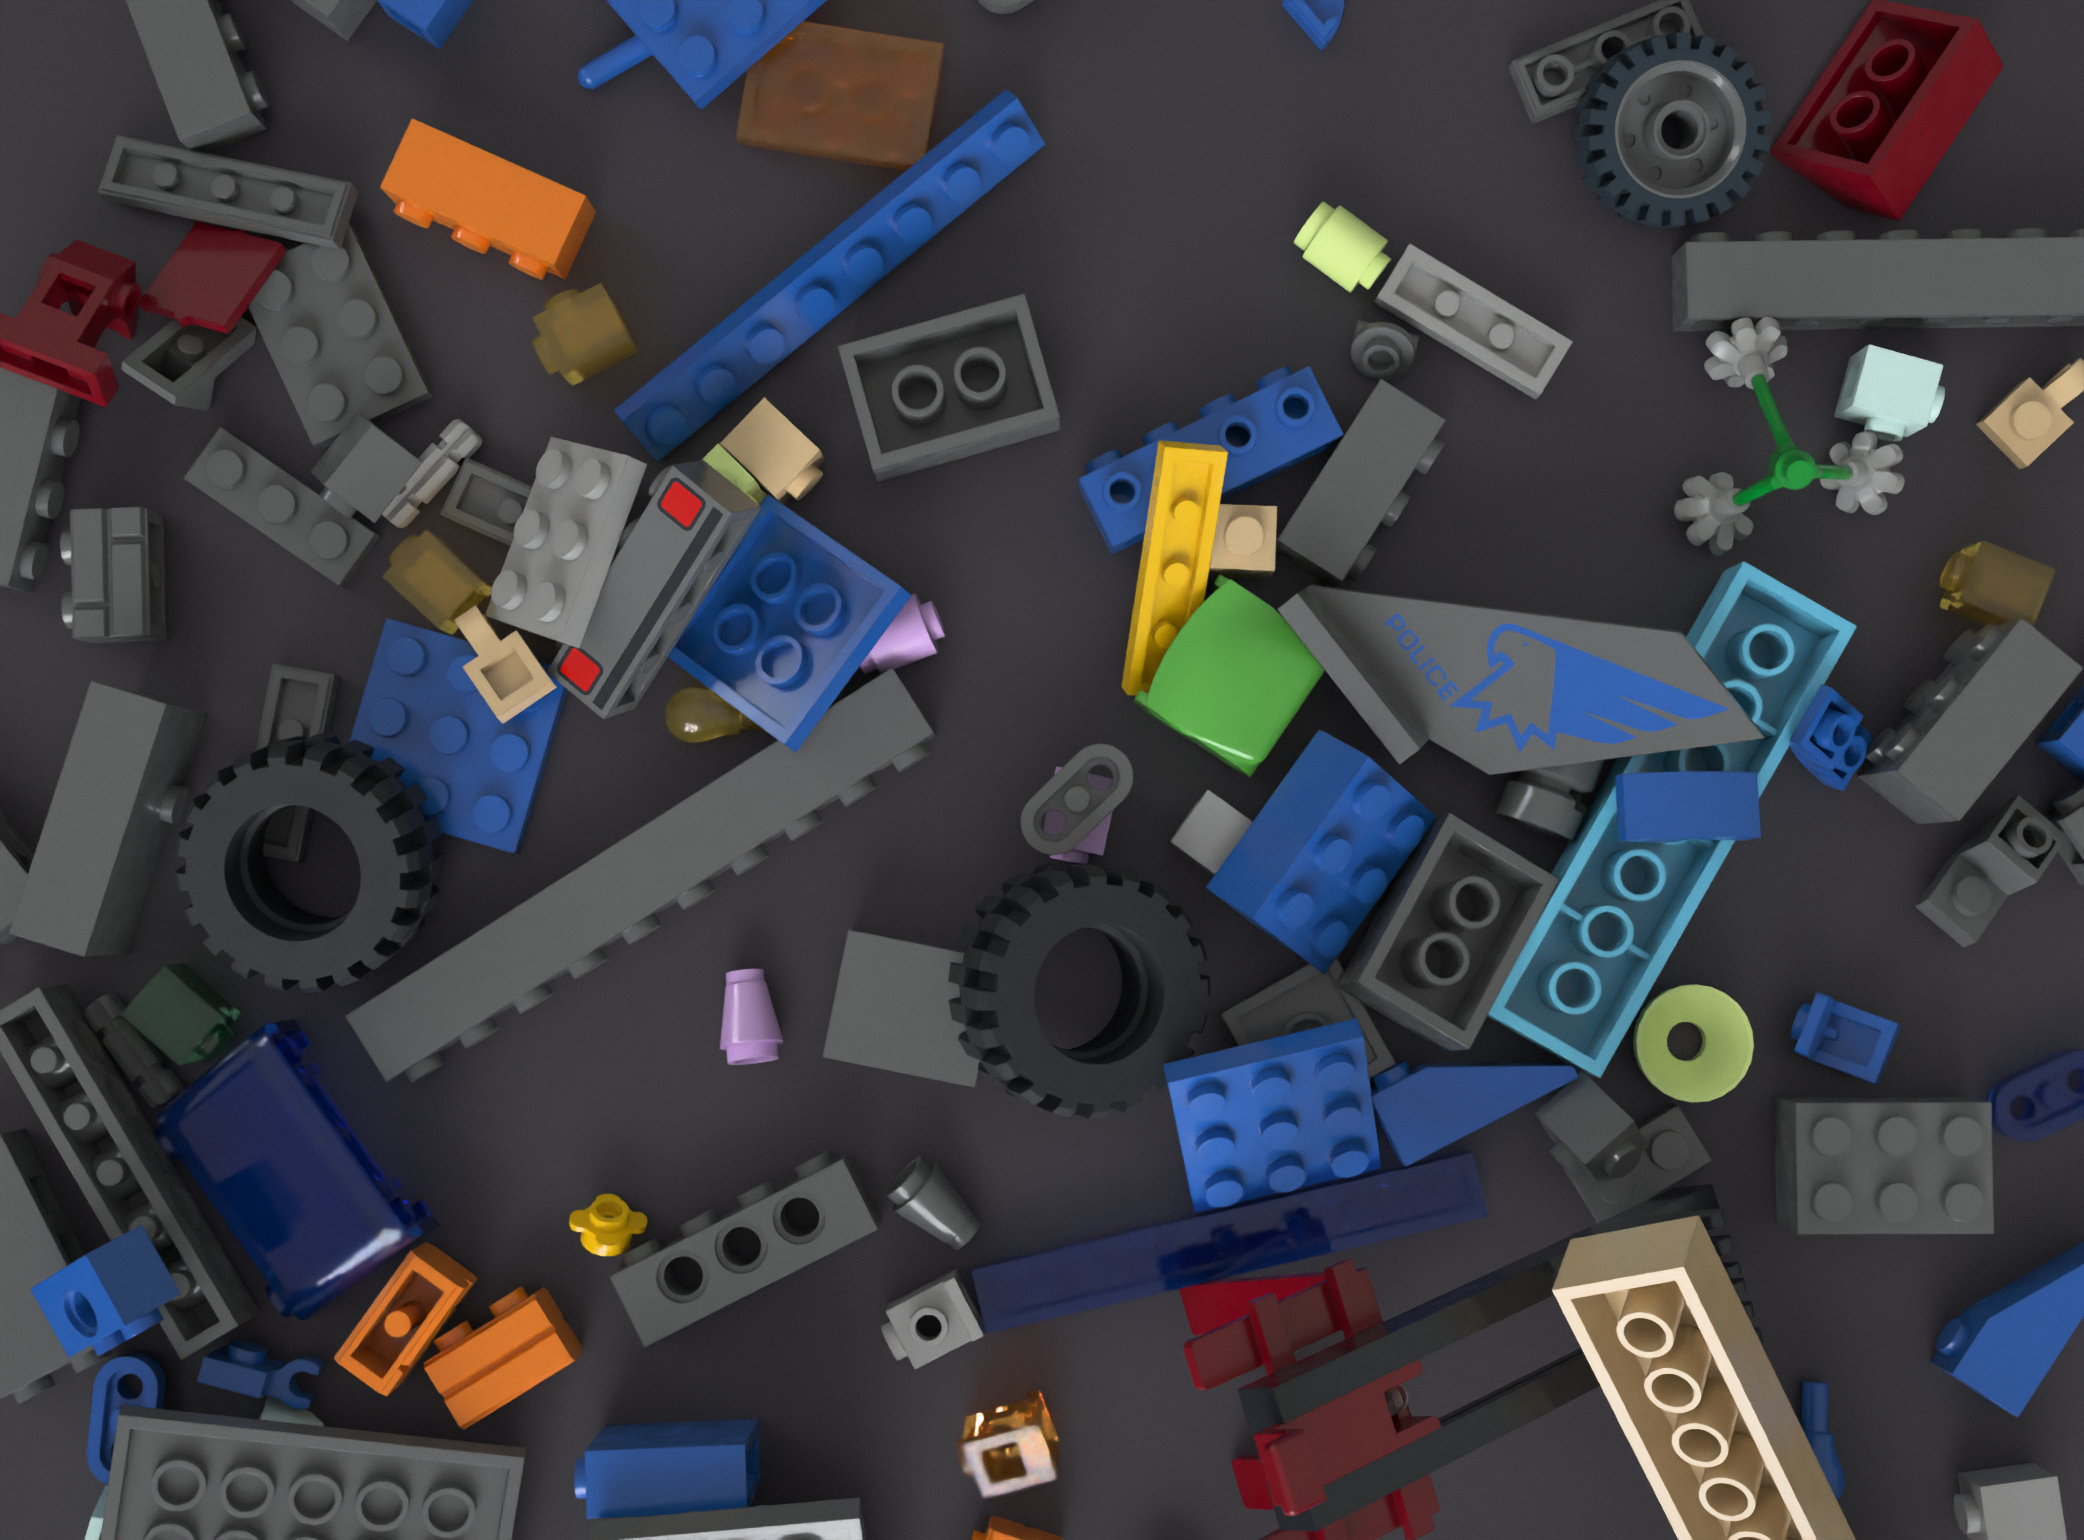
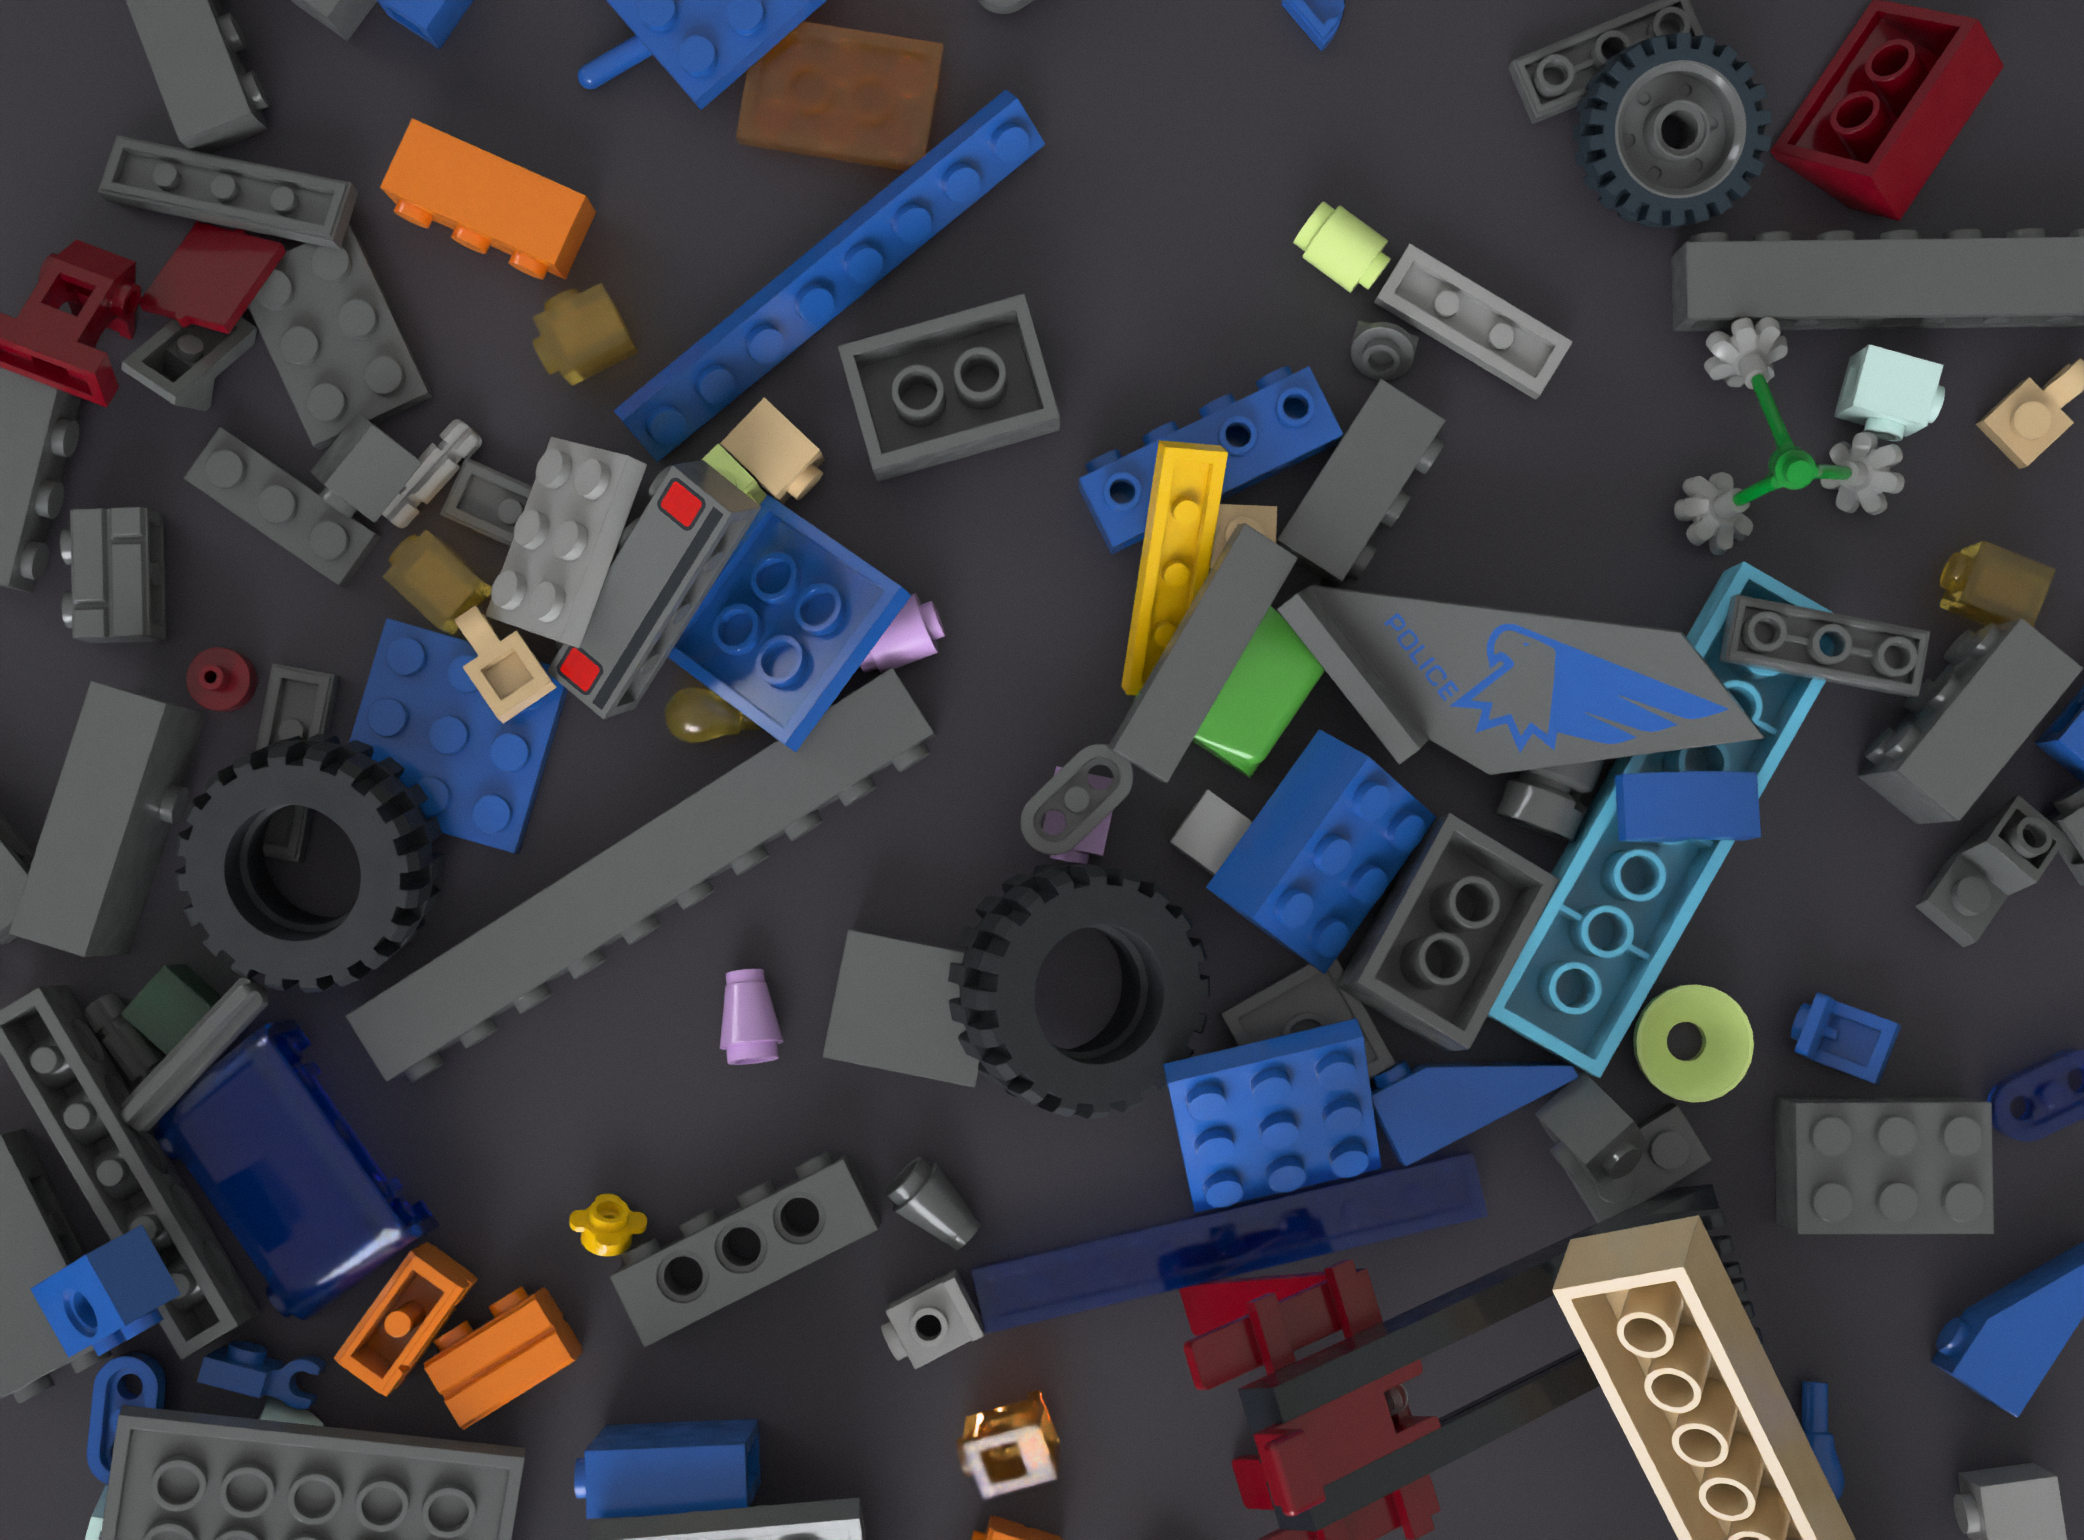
(194, 1054): none -> dark grey axle
(234, 681): none -> dark red tile
(1202, 652): none -> dark grey tile
(1788, 638): none -> dark grey tile
(1831, 739): blue slope -> none

